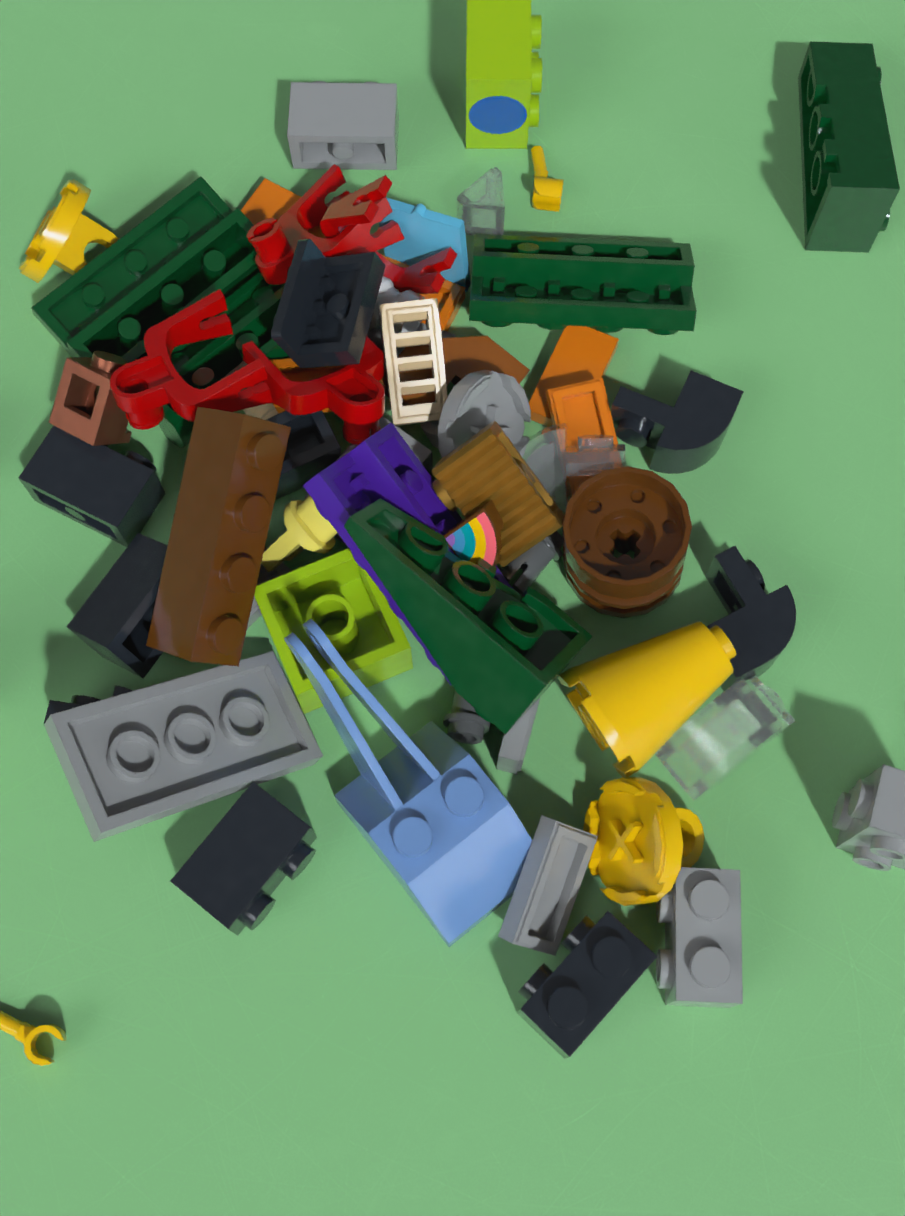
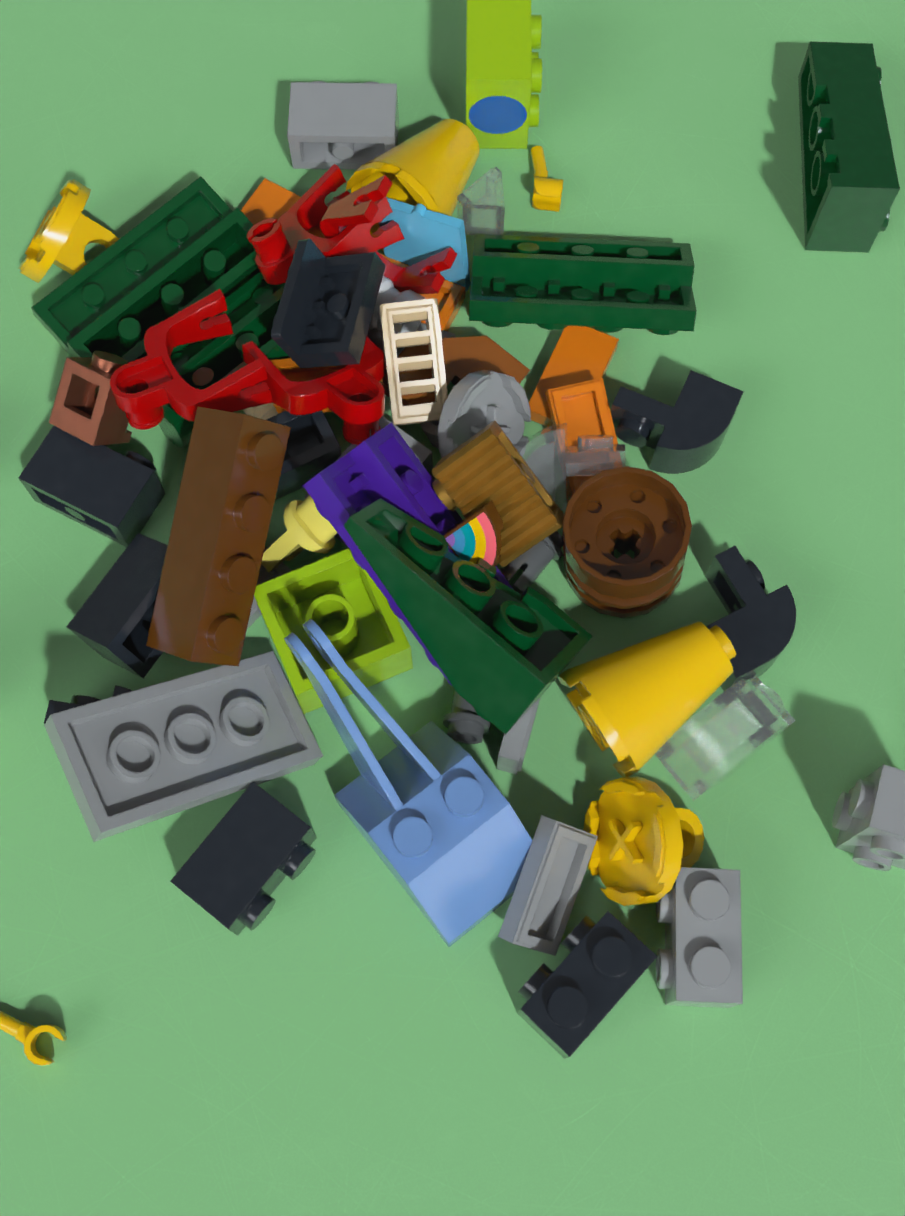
(425, 168): none -> yellow cone

